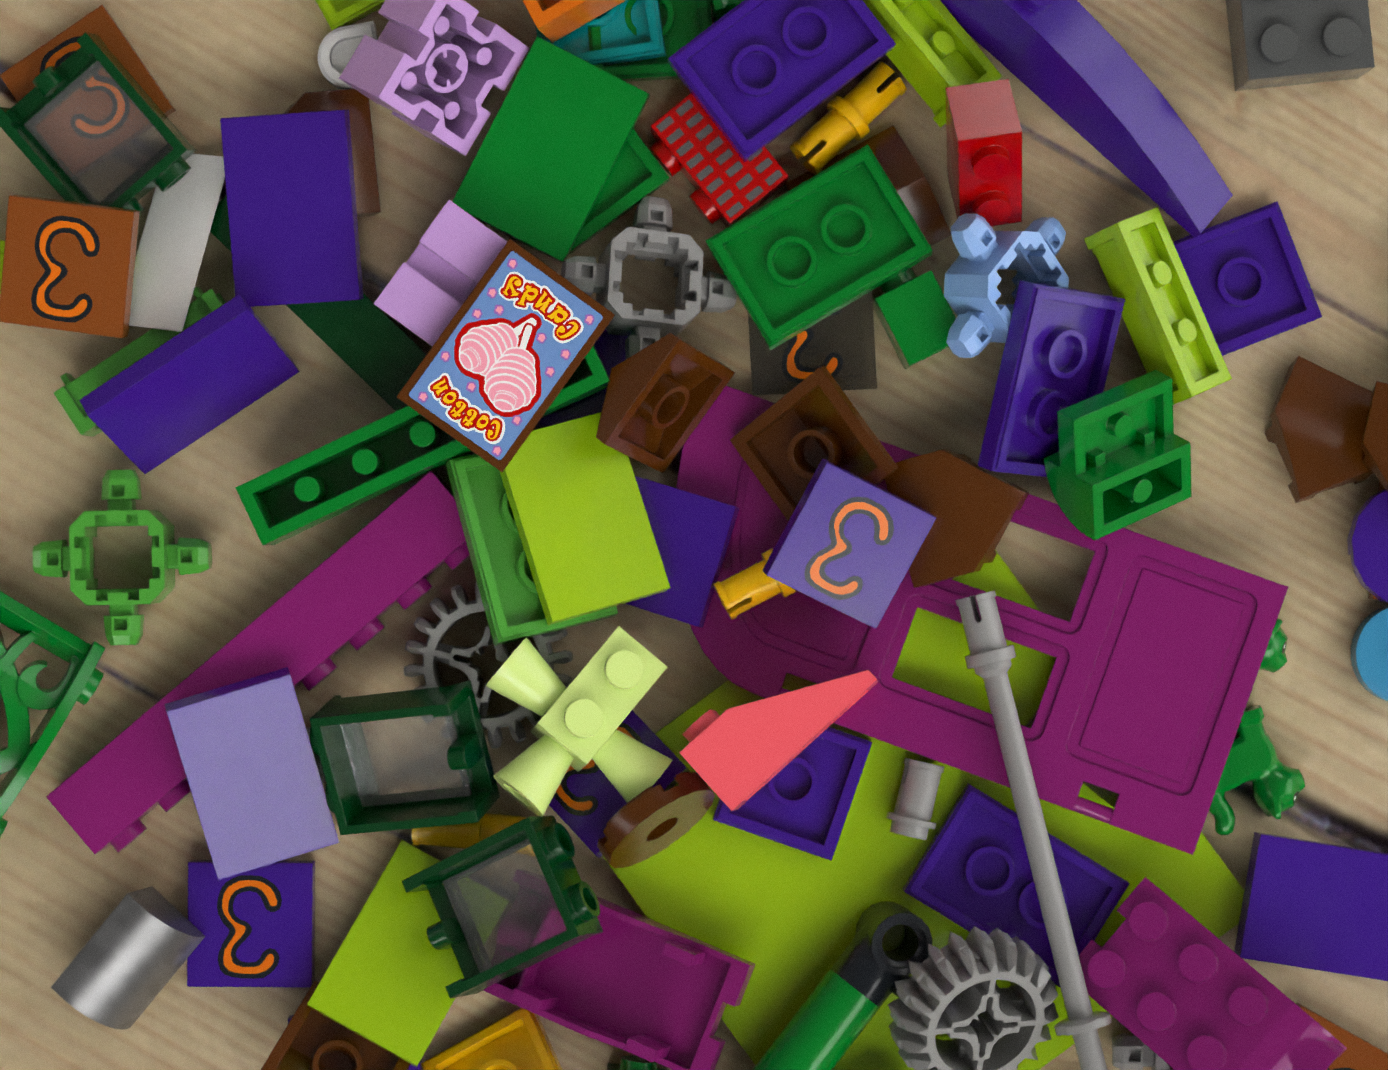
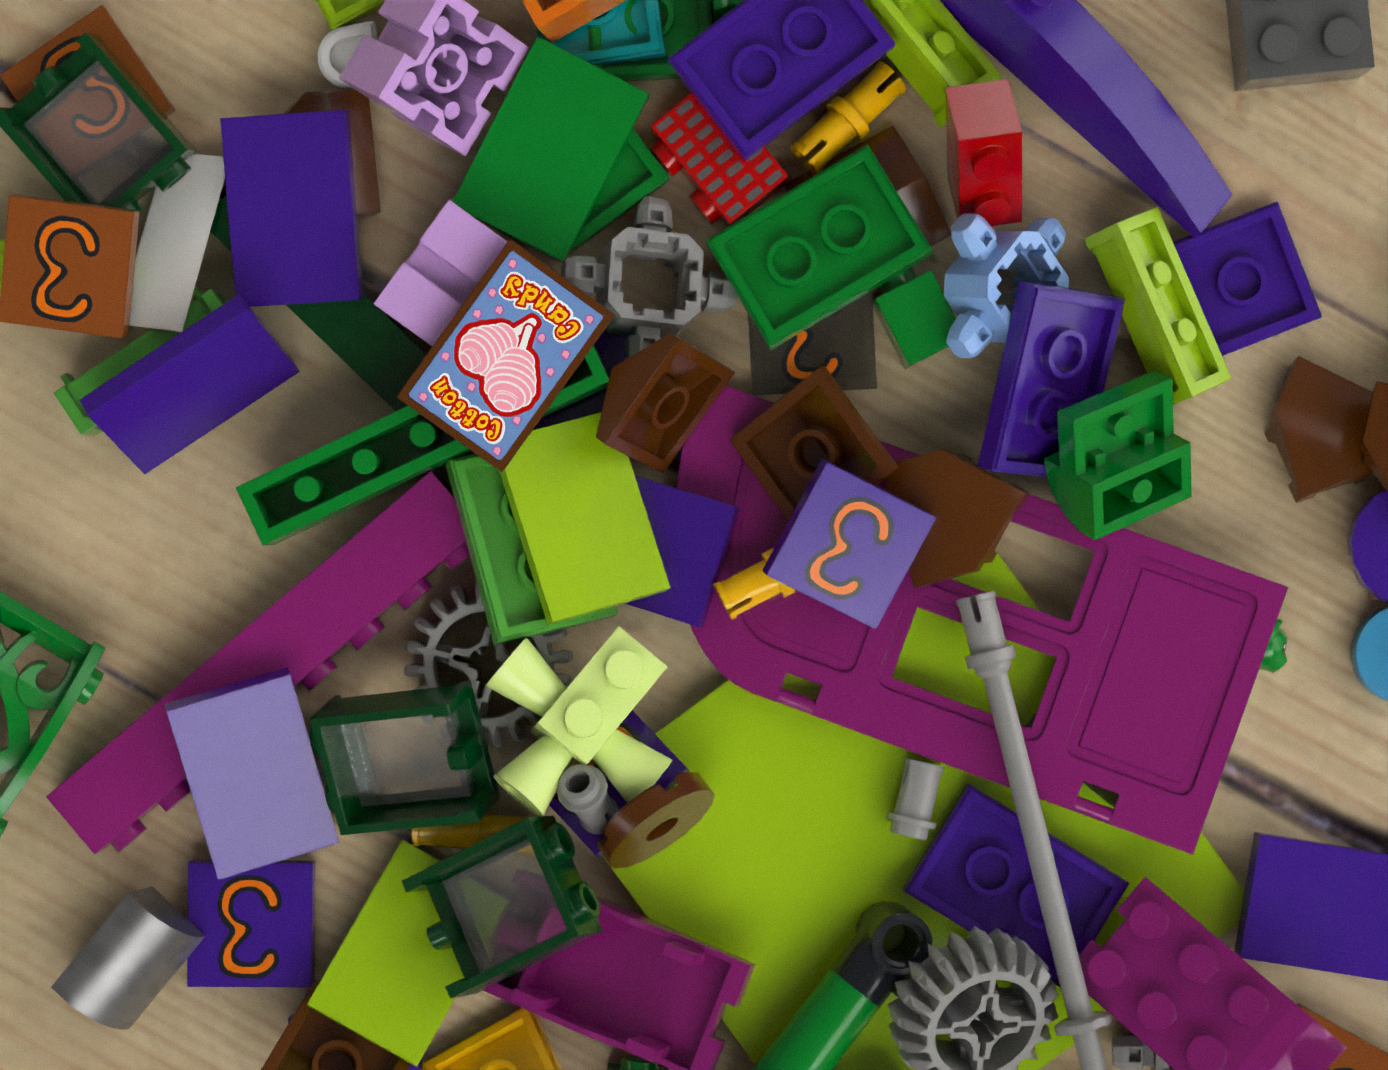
(56, 558): bright green piece -> none
(584, 792): none -> light grey pin
(757, 739): coral slope -> none
(808, 797): dark purple tile -> none
(1255, 760): green animal -> none

